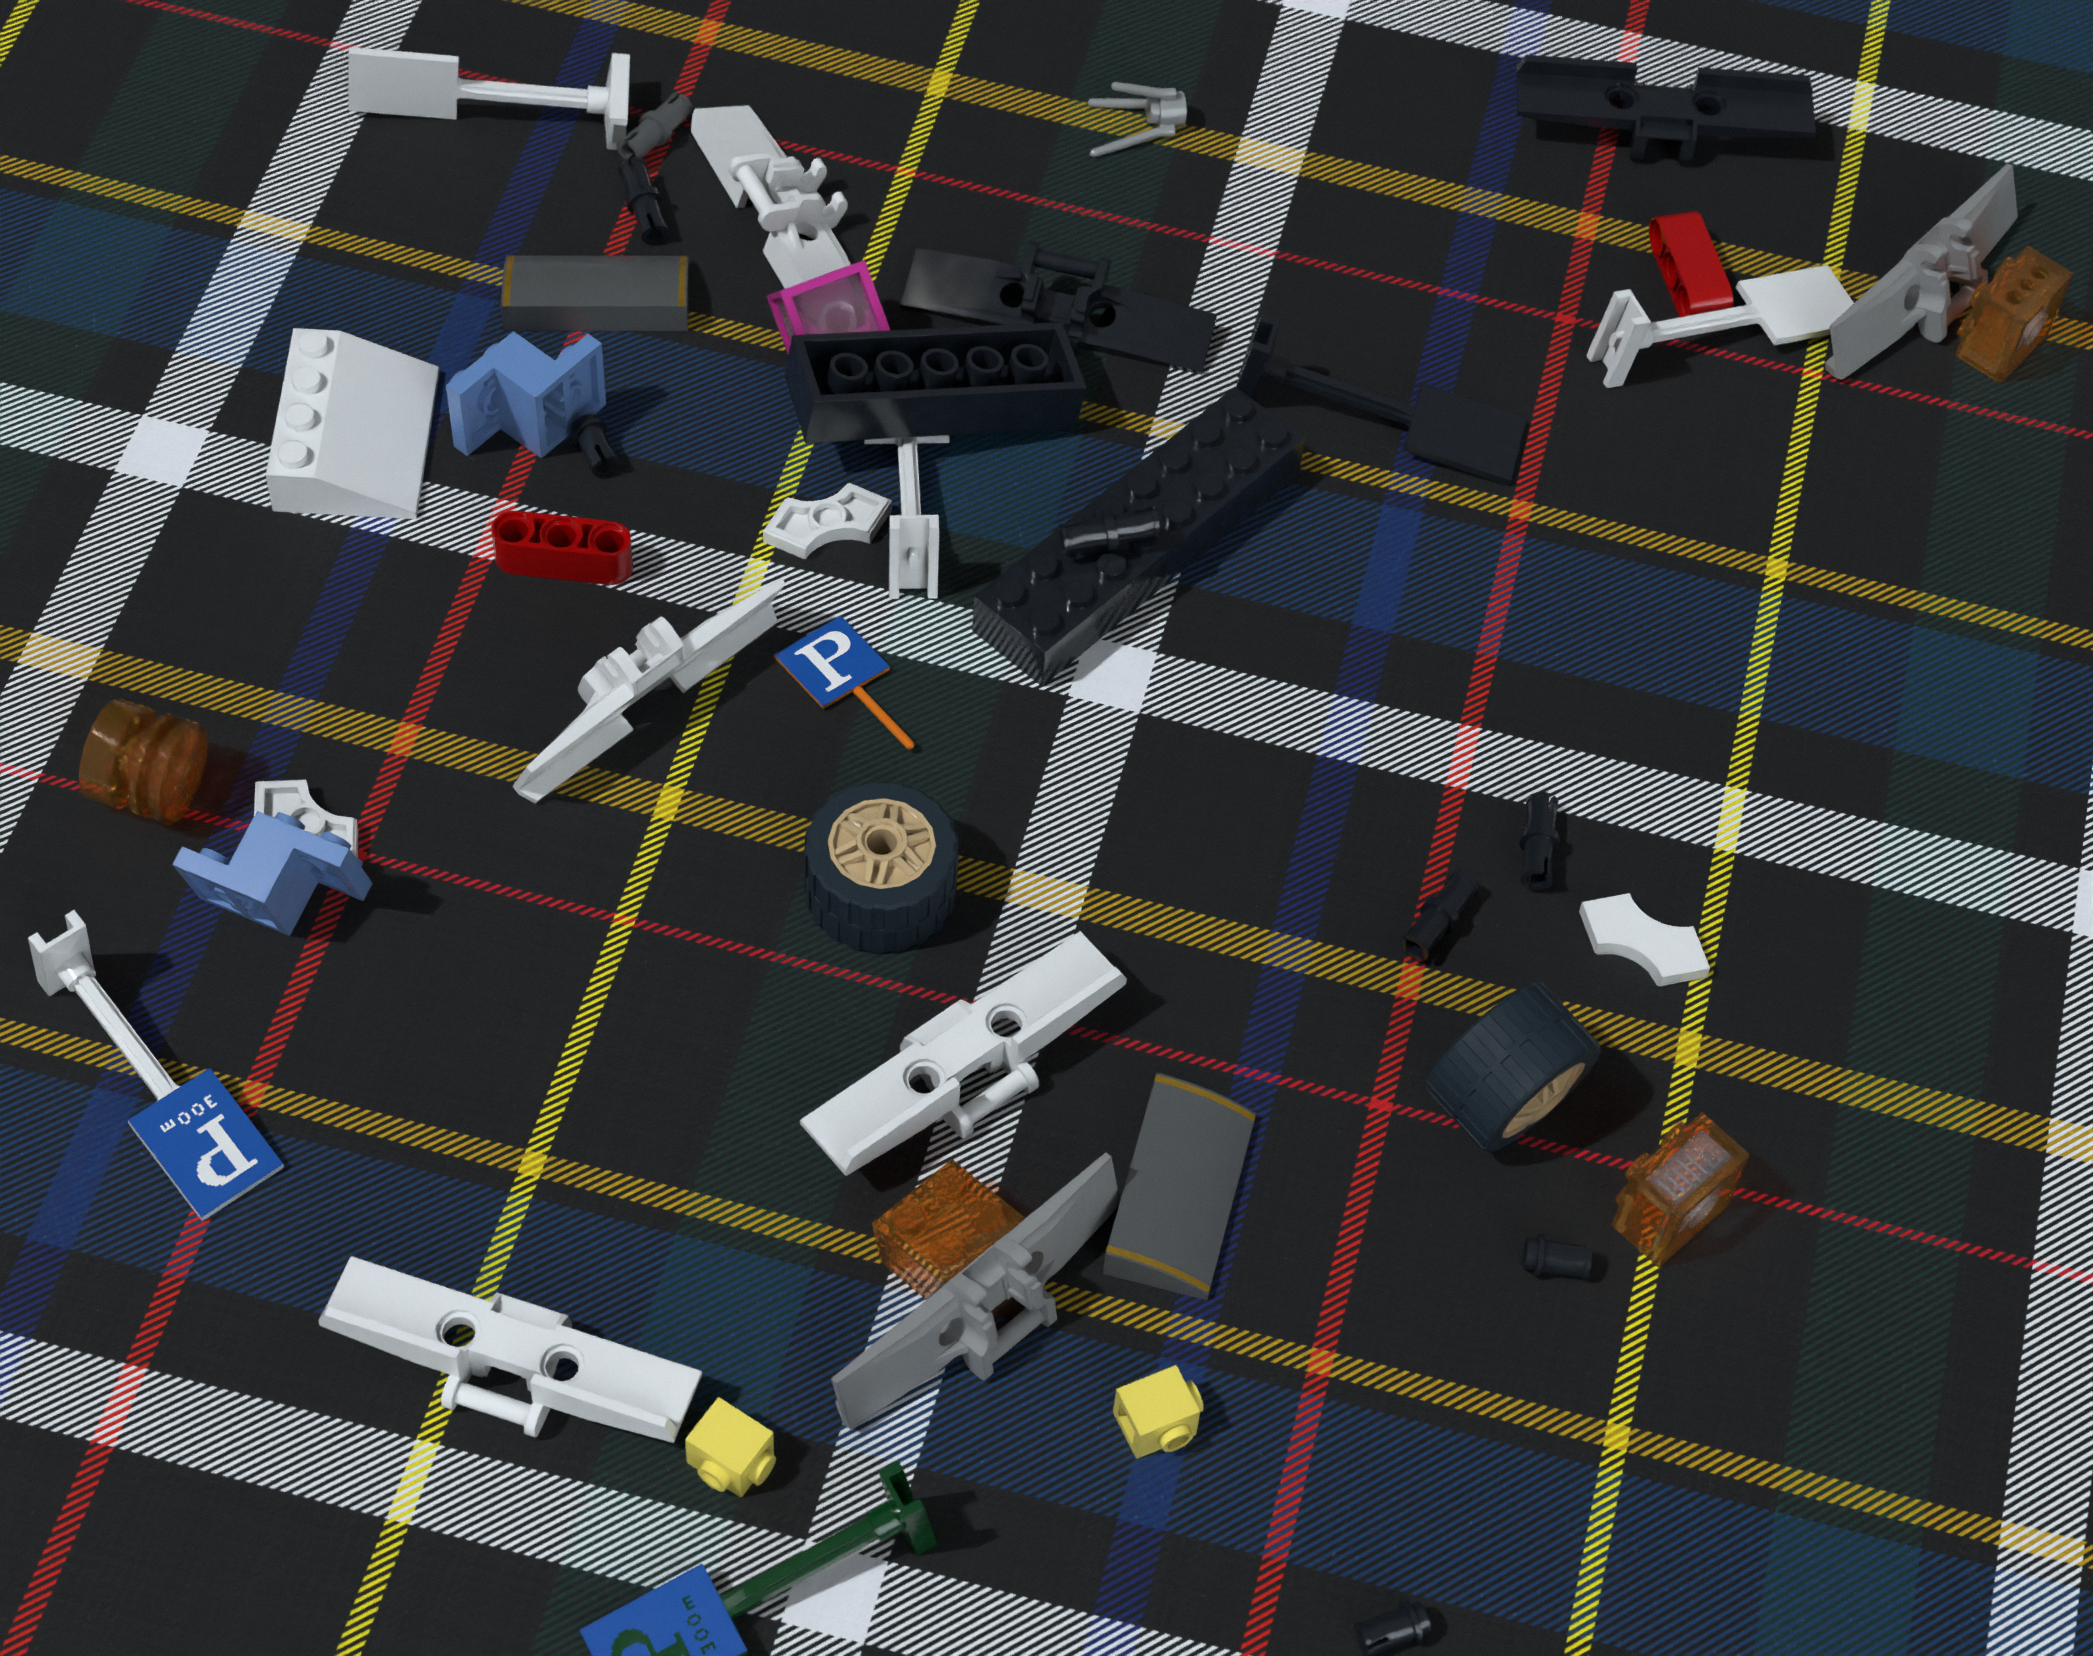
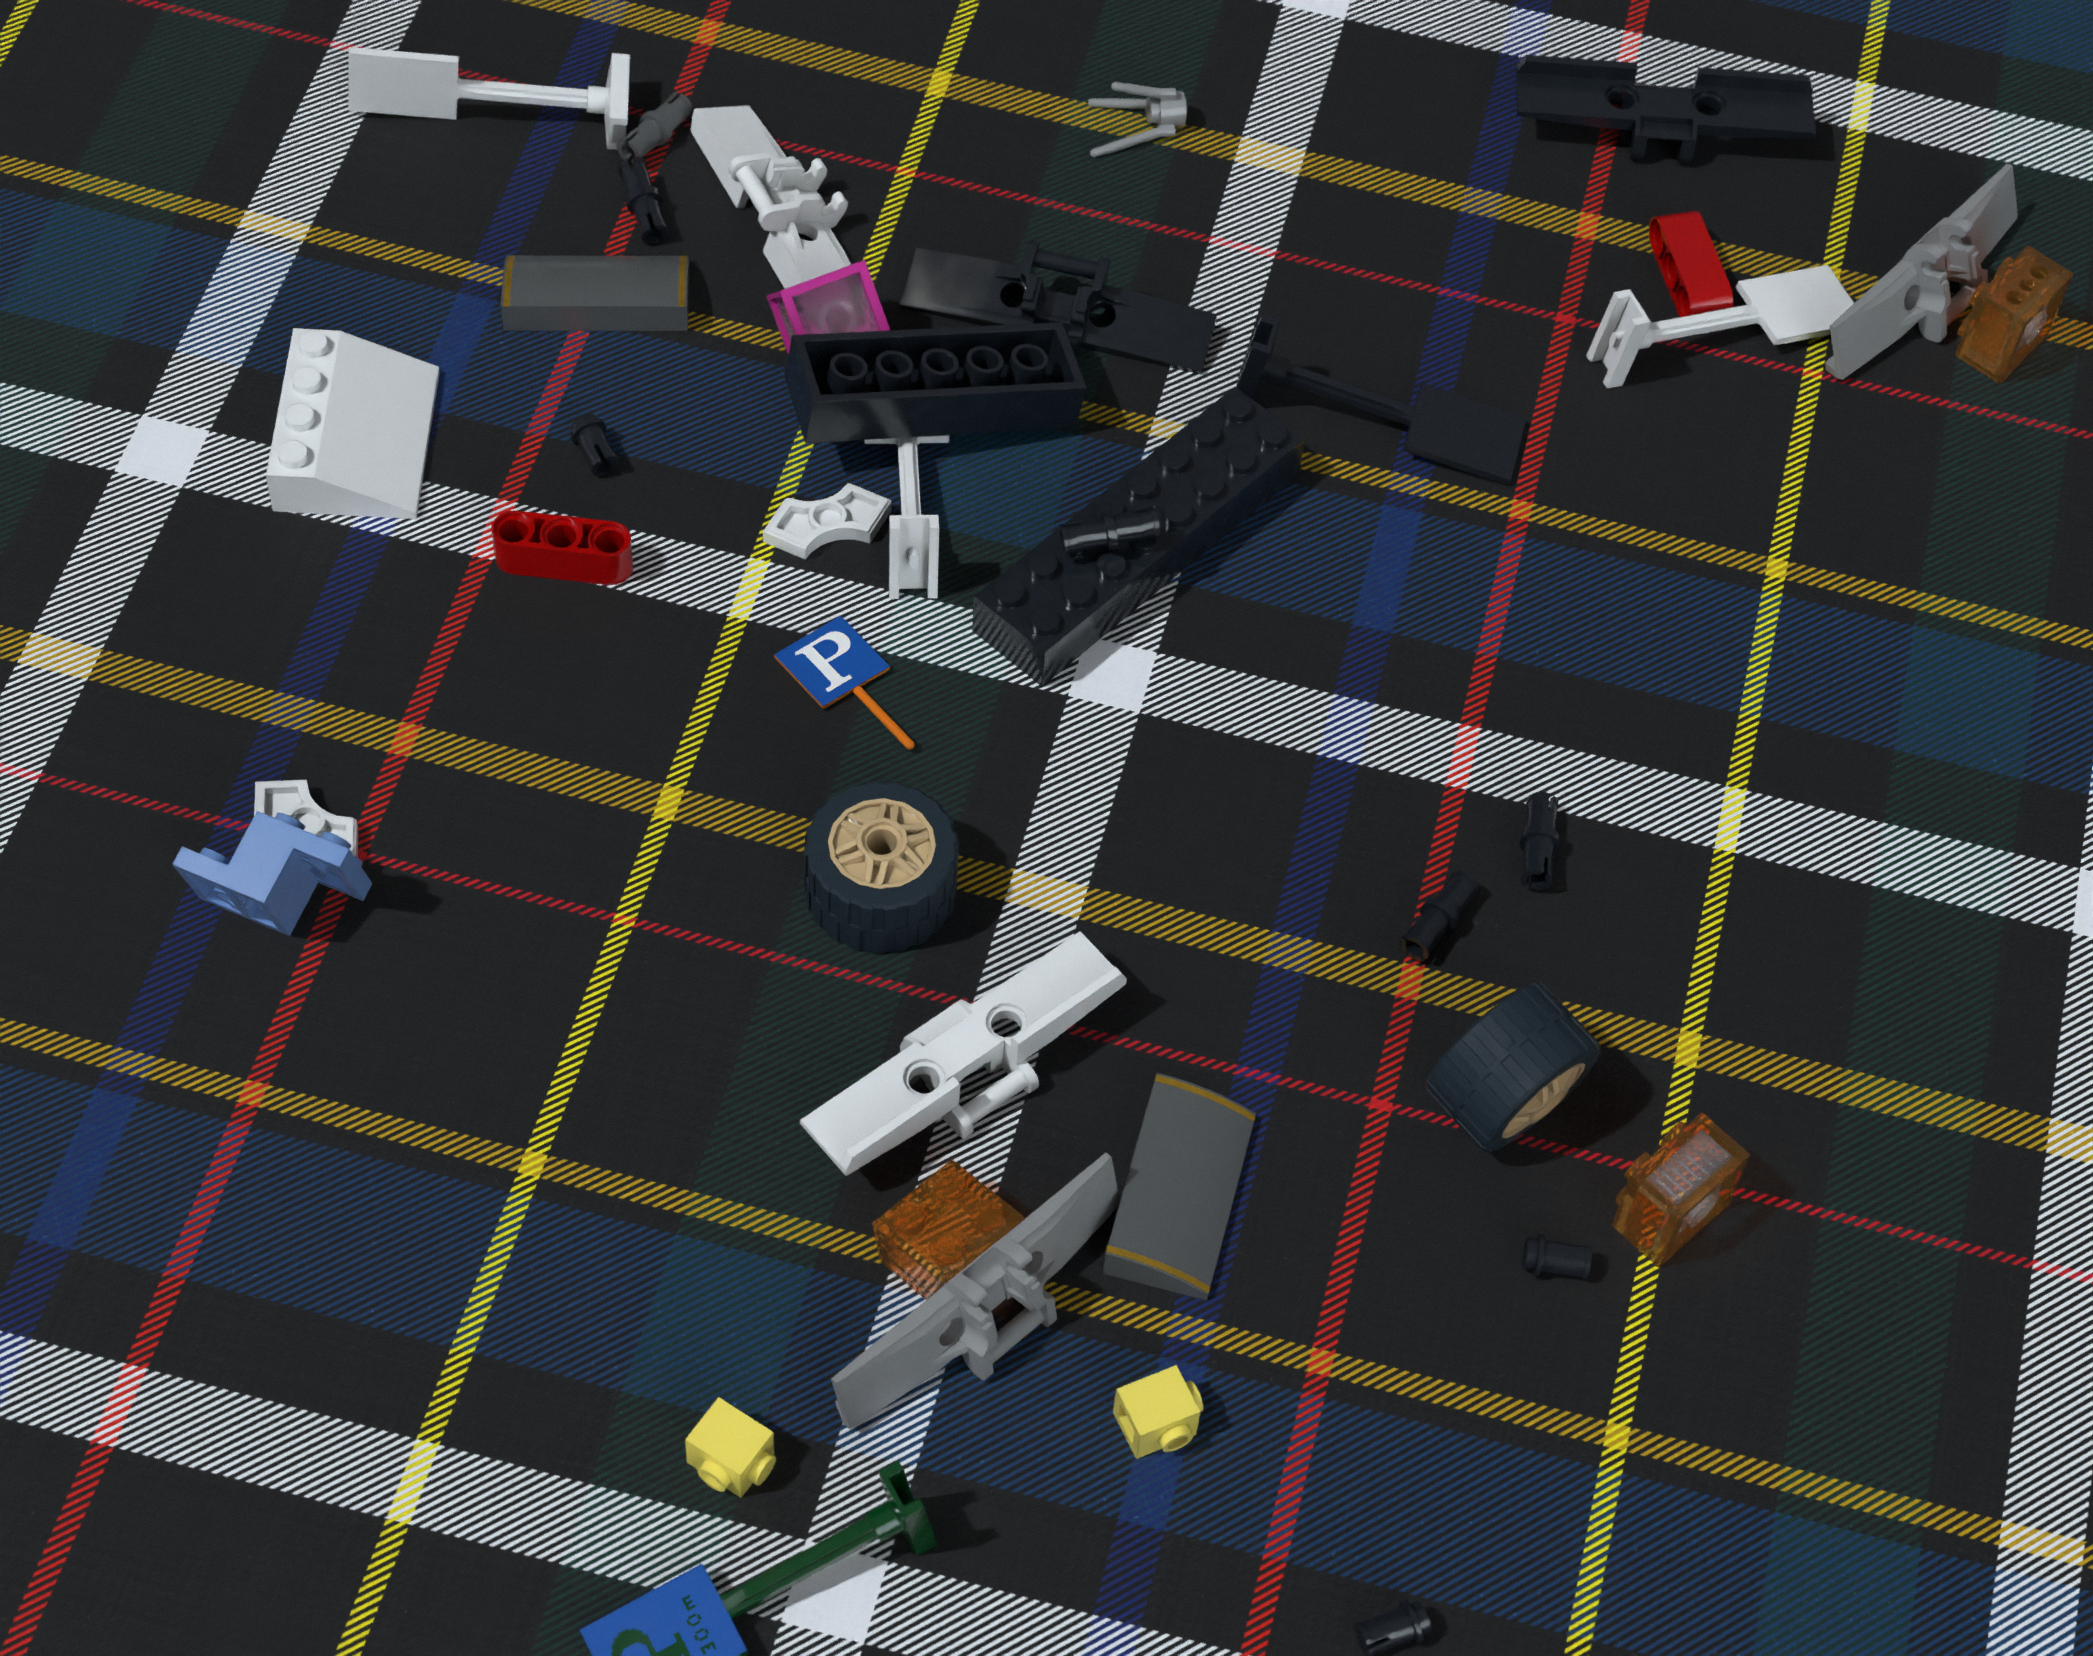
(143, 761): clear orange wheel -> none
(192, 1128): piece -> none
(413, 1315): white piece -> none
(525, 394): medium blue bracket -> none
(626, 678): white piece -> none
(1664, 950): white tile -> none

